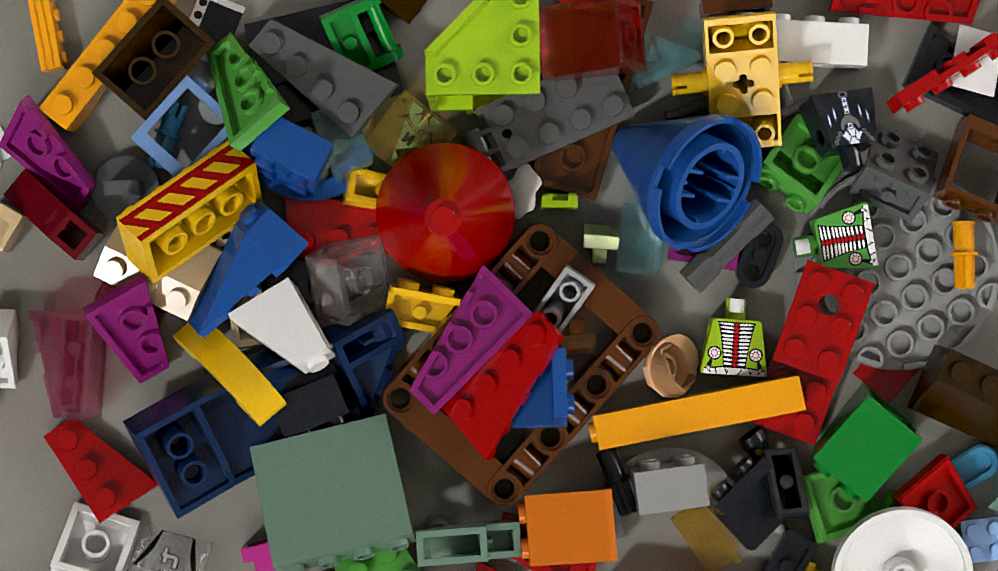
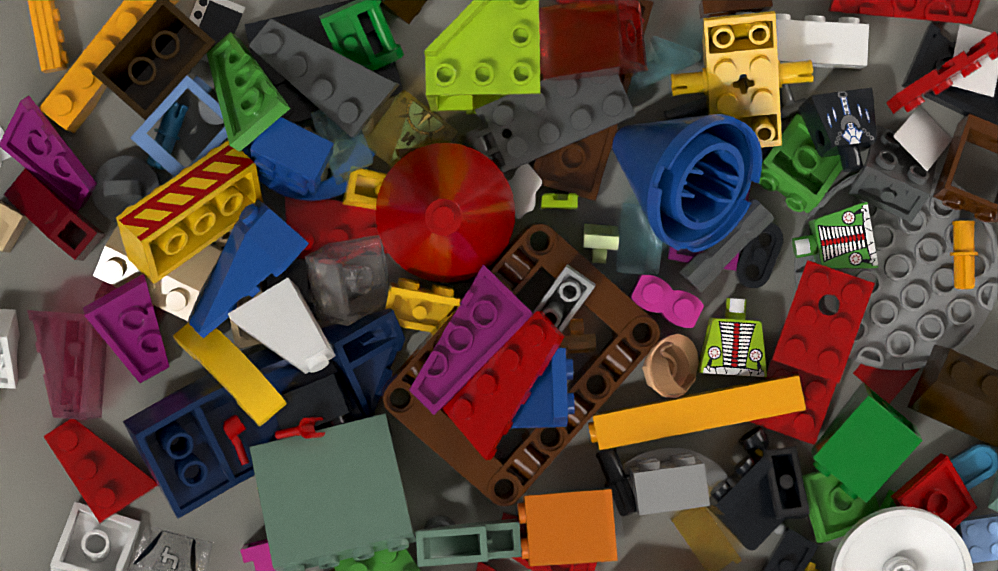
(232, 428): none -> red hand
(304, 429): none -> red hand
(673, 305): none -> dark pink brick
(922, 138): none -> white sticker

